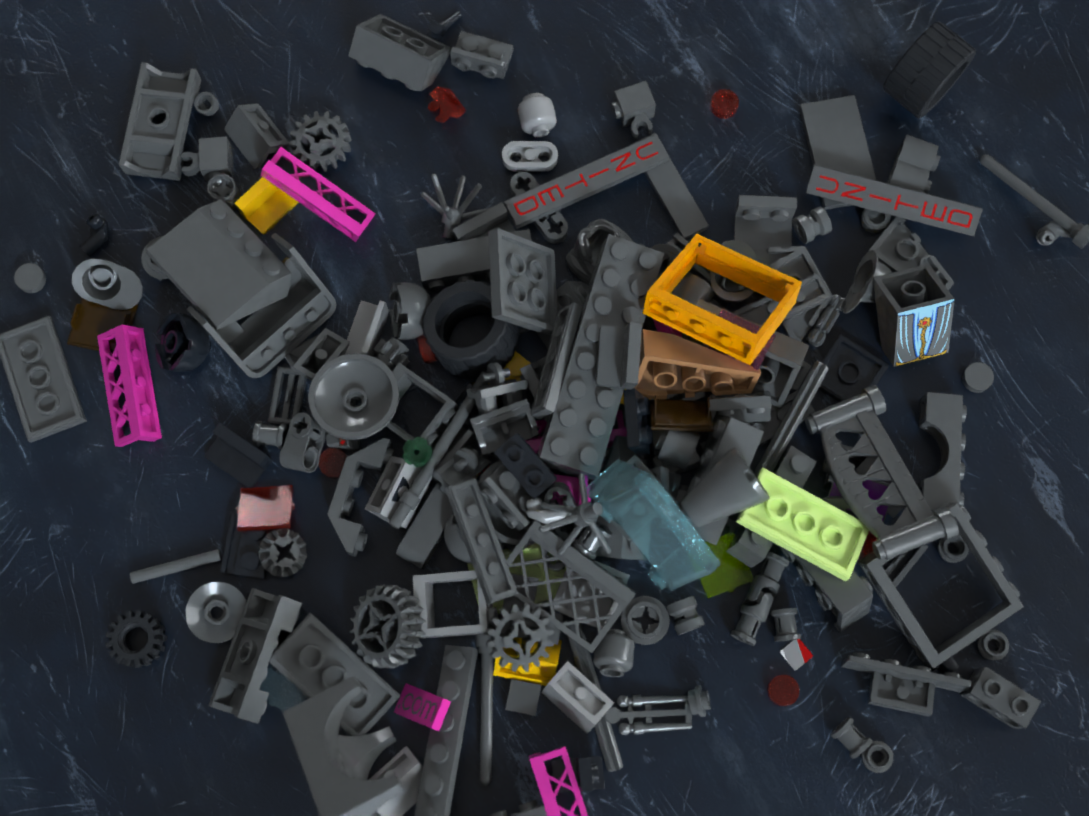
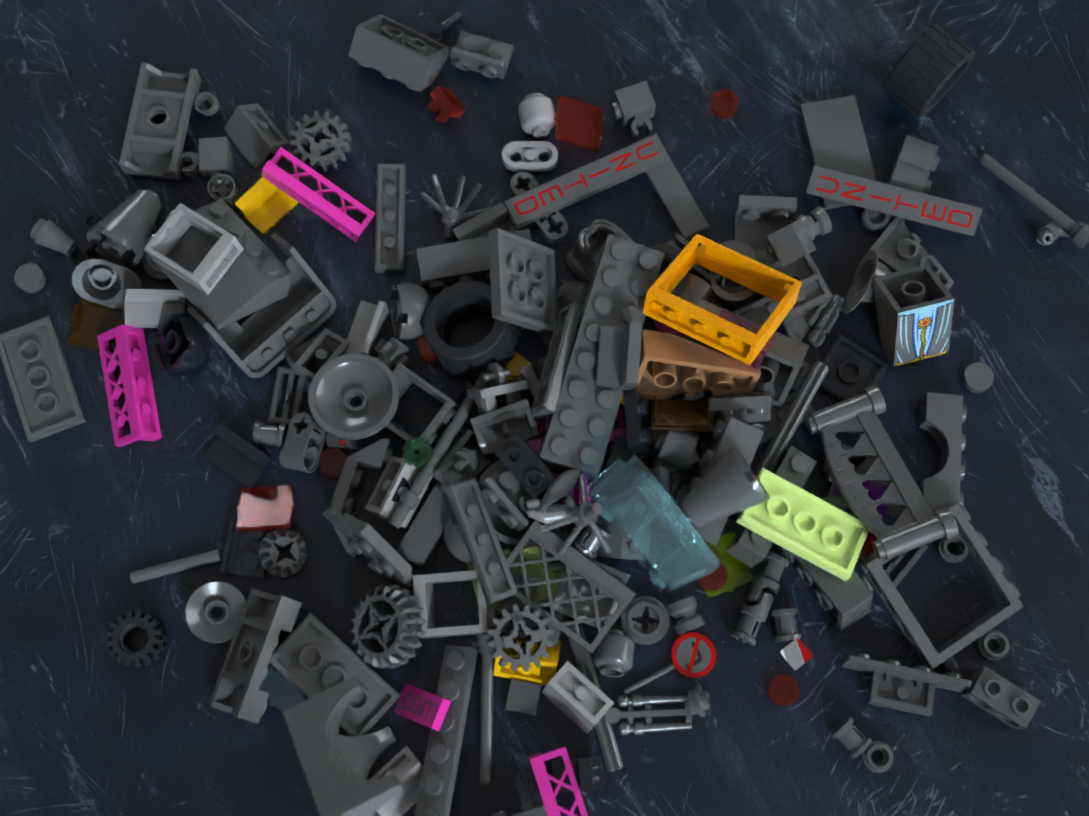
(52, 237): none -> dark grey cone
(127, 228): none -> dark grey cone
(150, 306): none -> light grey panel
(212, 266): none -> light grey window
(366, 540): none -> dark grey wing
(390, 218): none -> dark grey tile
(559, 488): none -> dark grey bar
(579, 124): none -> clear red piece
(690, 655): none -> piece
(714, 580): none -> clear red tile
(791, 242): none -> dark grey panel

